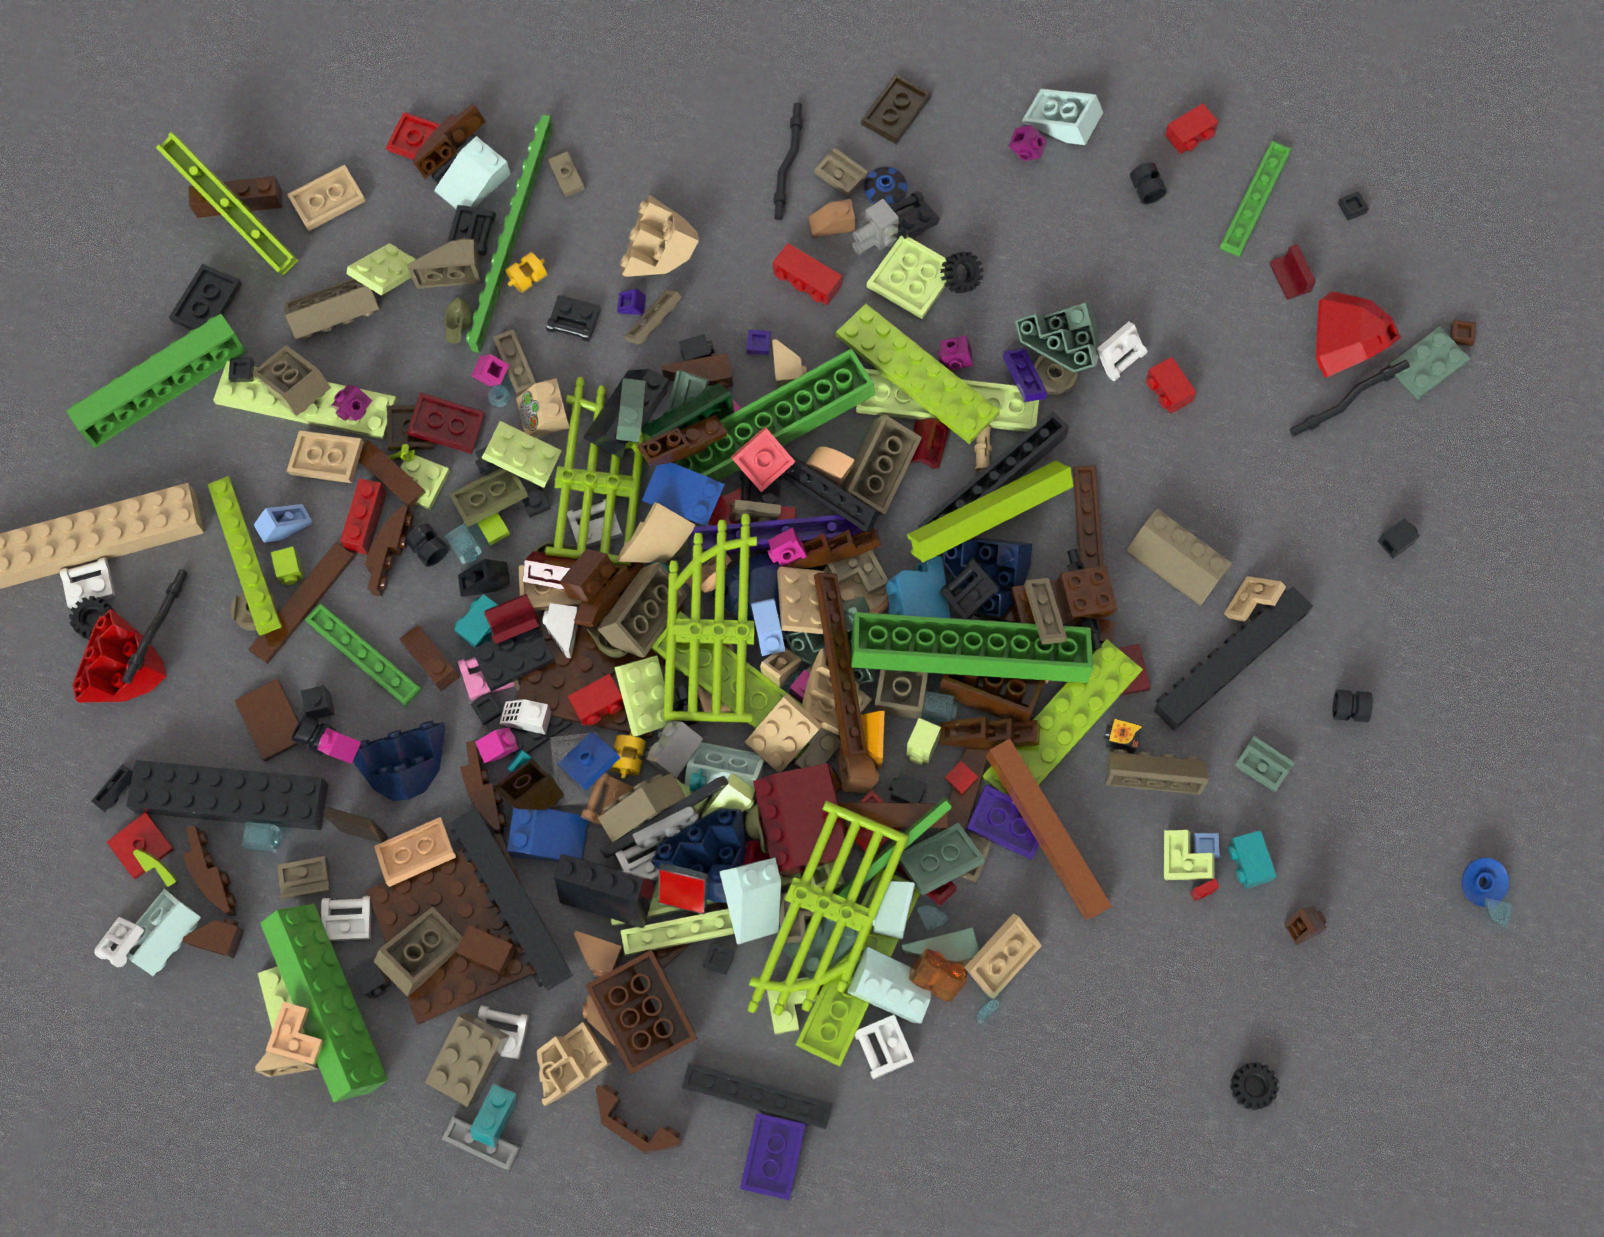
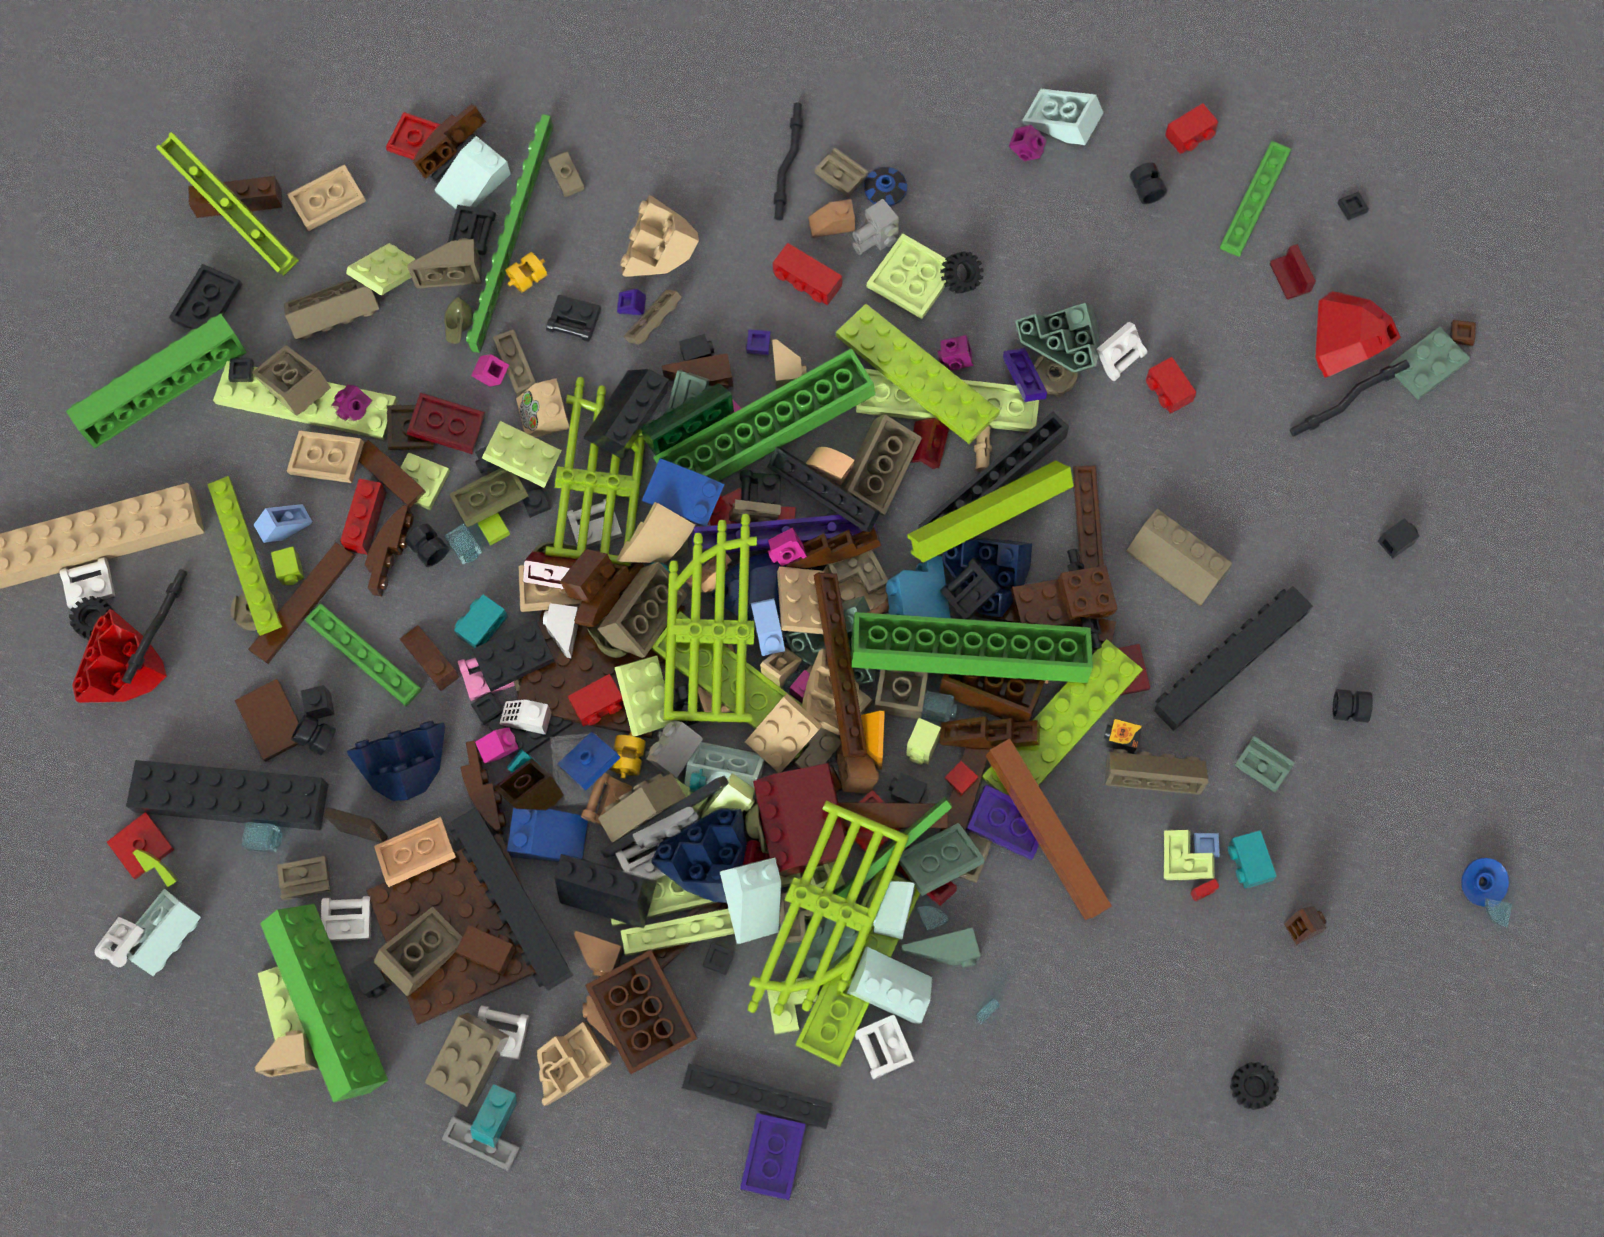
(108, 795): black plate -> none
(210, 880): reddish brown slope -> none
(217, 937): reddish brown slope -> none
(287, 1036): light nougat plate -> none
(338, 745): dark pink brick -> none
(405, 454): lime hand -> none
(484, 578): black slope -> none
(499, 390): clear light blue plate -> none
(511, 618): dark red panel -> none
(607, 1105): reddish brown slope -> none
(631, 410): sand green slope -> none
(682, 443): reddish brown slope -> none
(682, 888): red tile -> none
(763, 459): coral plate -> none
(896, 108): dark brown tile -> none
(917, 219): black plate -> none
(938, 975): clear orange brick -> none
(1003, 956): tan plate -> none
(1045, 611): dark tan plate -> none
(1252, 592): tan plate -> none

